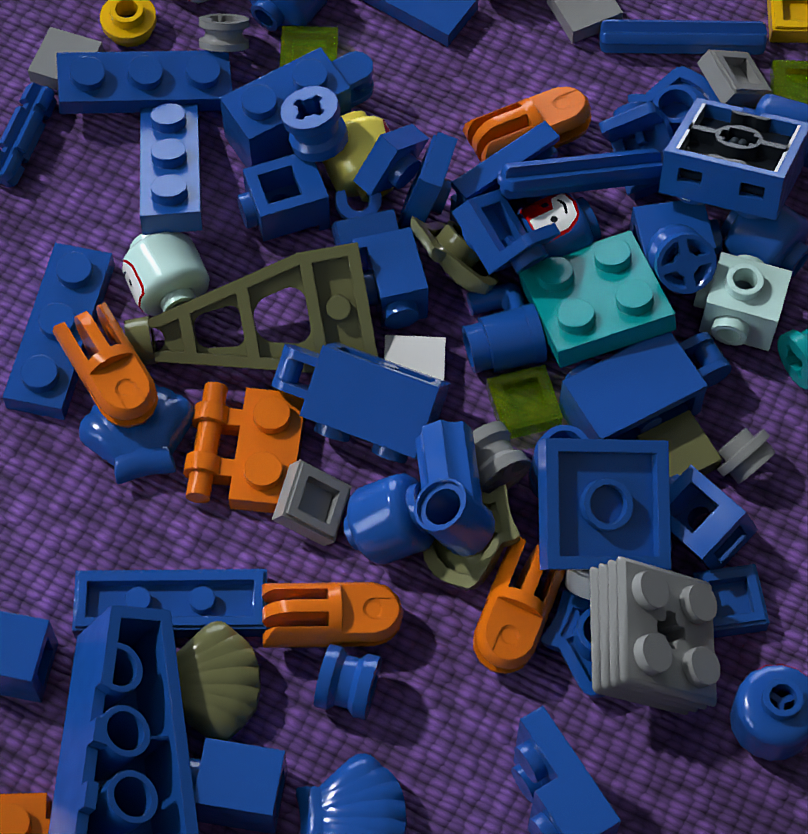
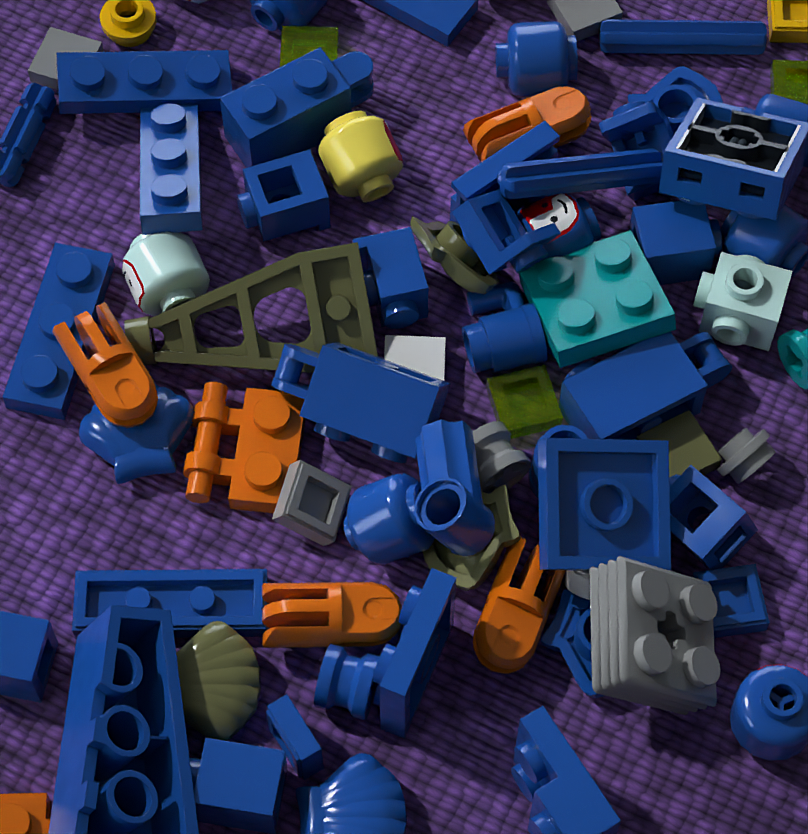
(223, 32): light grey bush -> none
(294, 737): none -> blue tile
(314, 123): blue wheel -> none
(363, 222): blue tile -> none
(392, 160): blue plate -> none
(407, 669): none -> blue plate
(429, 187): blue plate -> none
(537, 57): none -> blue head
(689, 269): blue wheel -> none
(734, 77): light grey tile -> none

